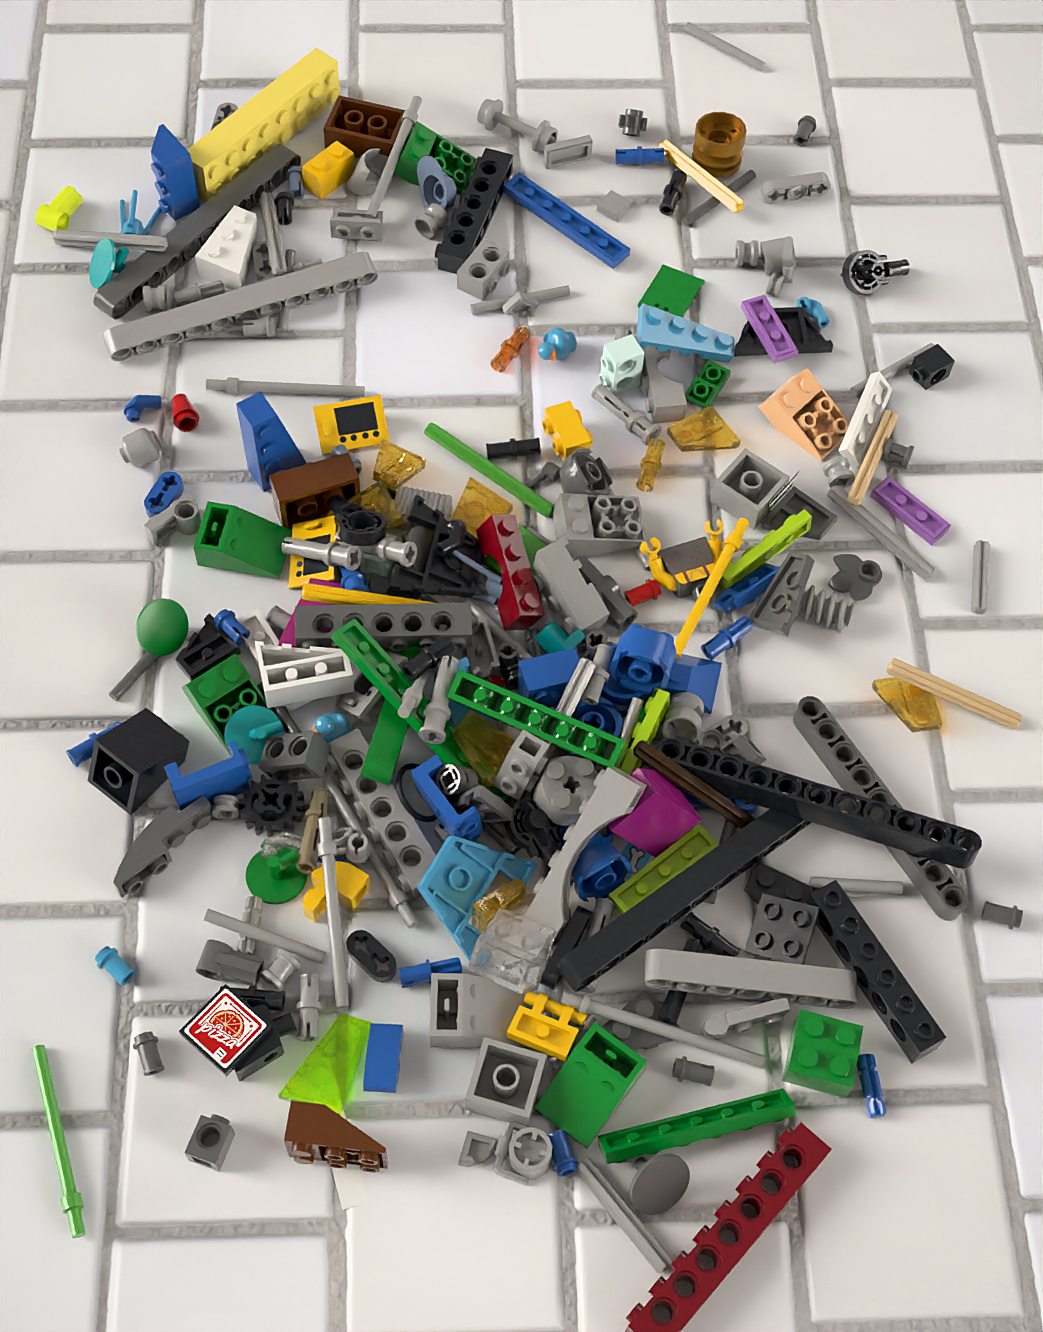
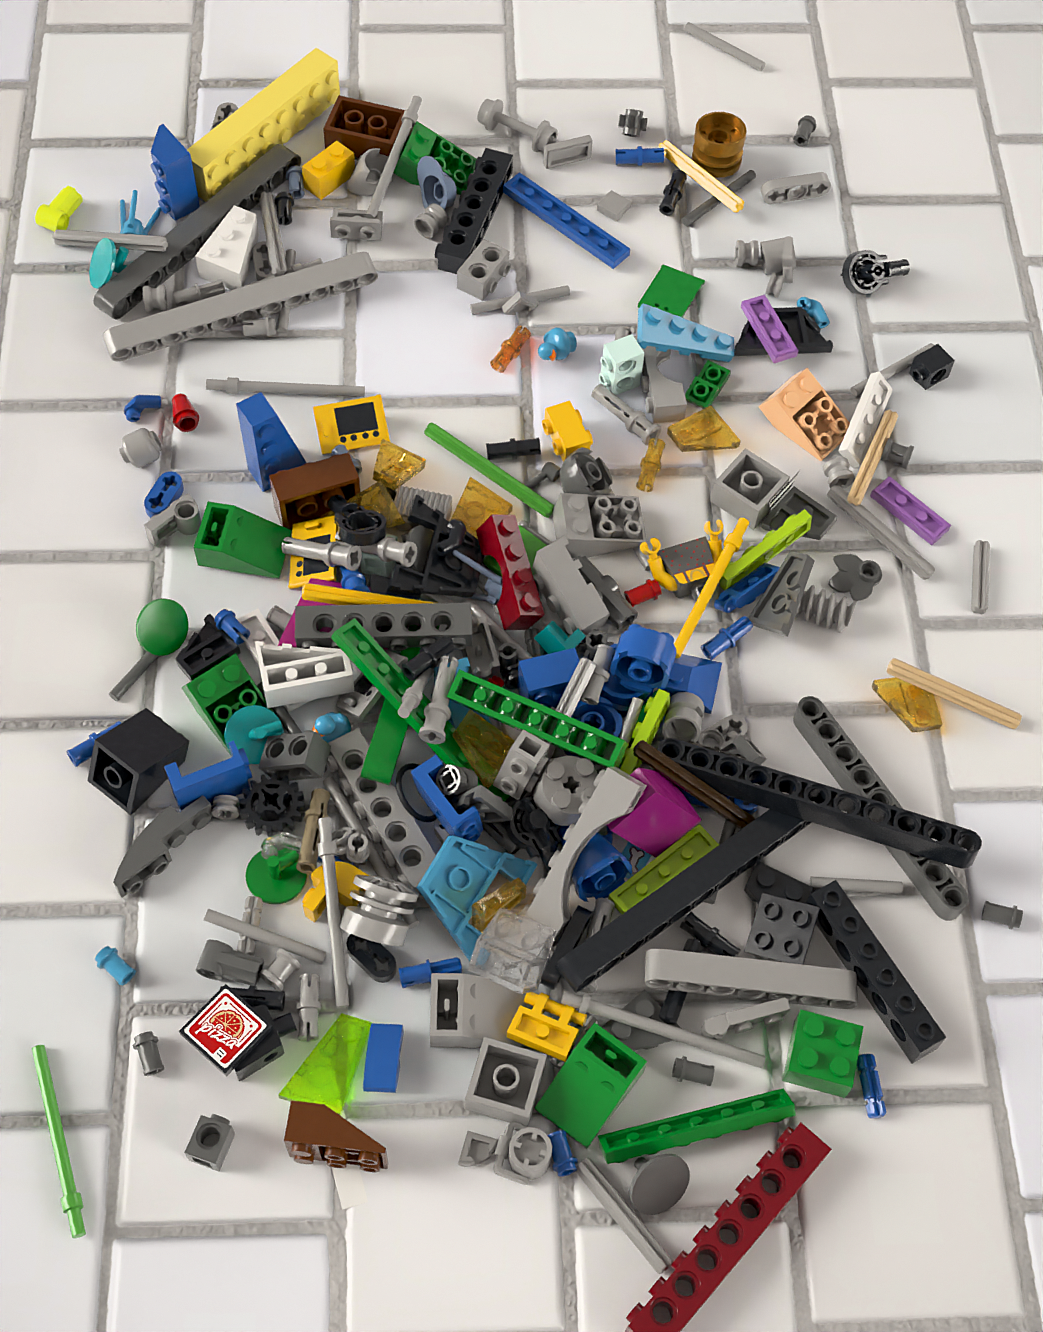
(379, 910): none -> light grey wheel

